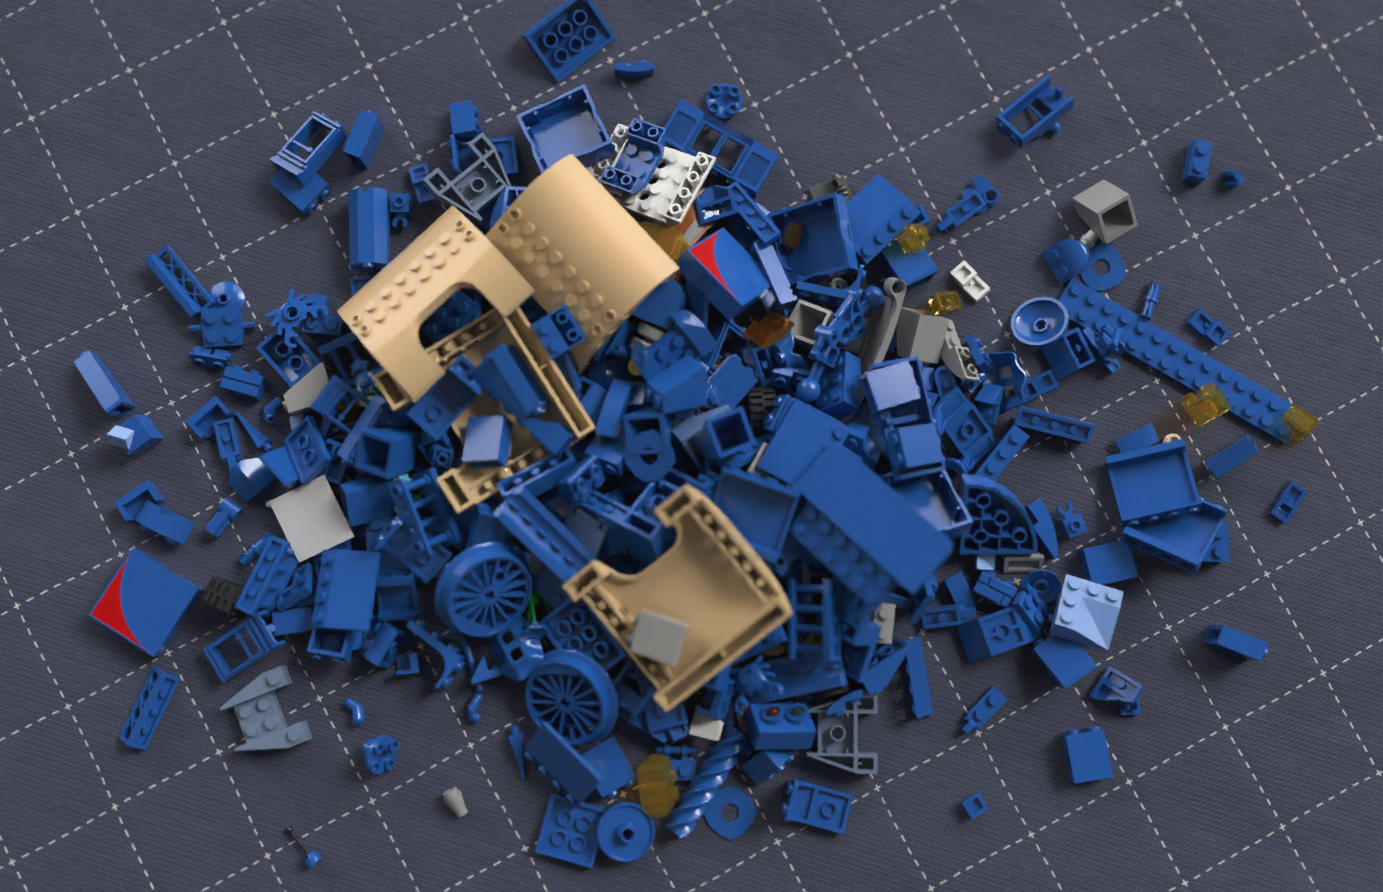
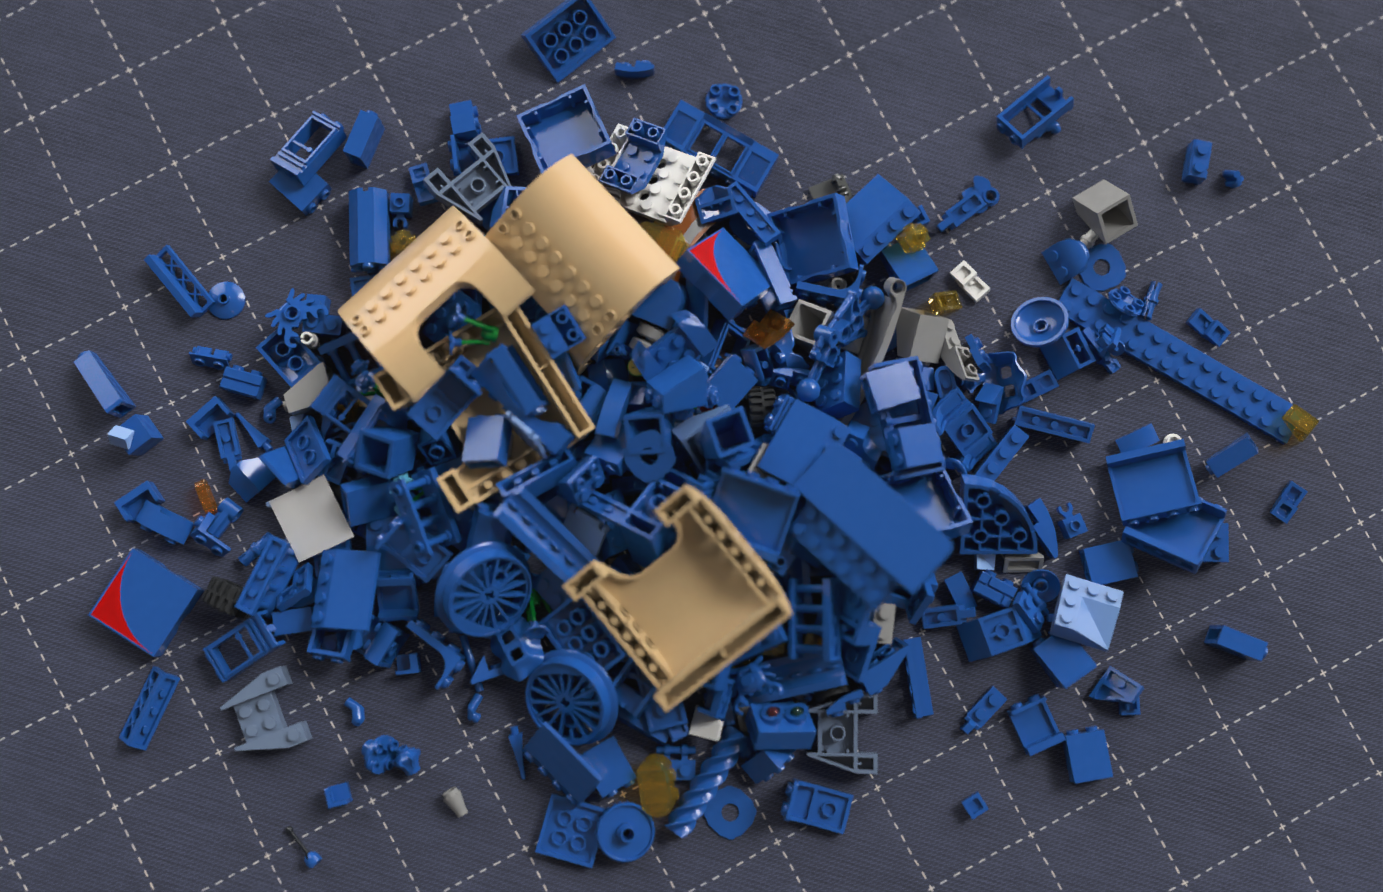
(204, 538): none -> blue bracket
(206, 497): none -> clear orange beam
(222, 326): blue plate -> none
(310, 340): none -> white pin
(338, 794): none -> blue panel
(400, 237): none -> clear yellow brick
(407, 759): none -> blue rock
(442, 460): blue slope -> none
(488, 332): none -> plant
(526, 434): none -> medium blue piece
(658, 636): light grey slope -> none
(791, 236): dark brown brick -> none
(1034, 725): none -> blue panel
(1125, 302): none -> blue dish
(1205, 404): clear yellow brick -> none

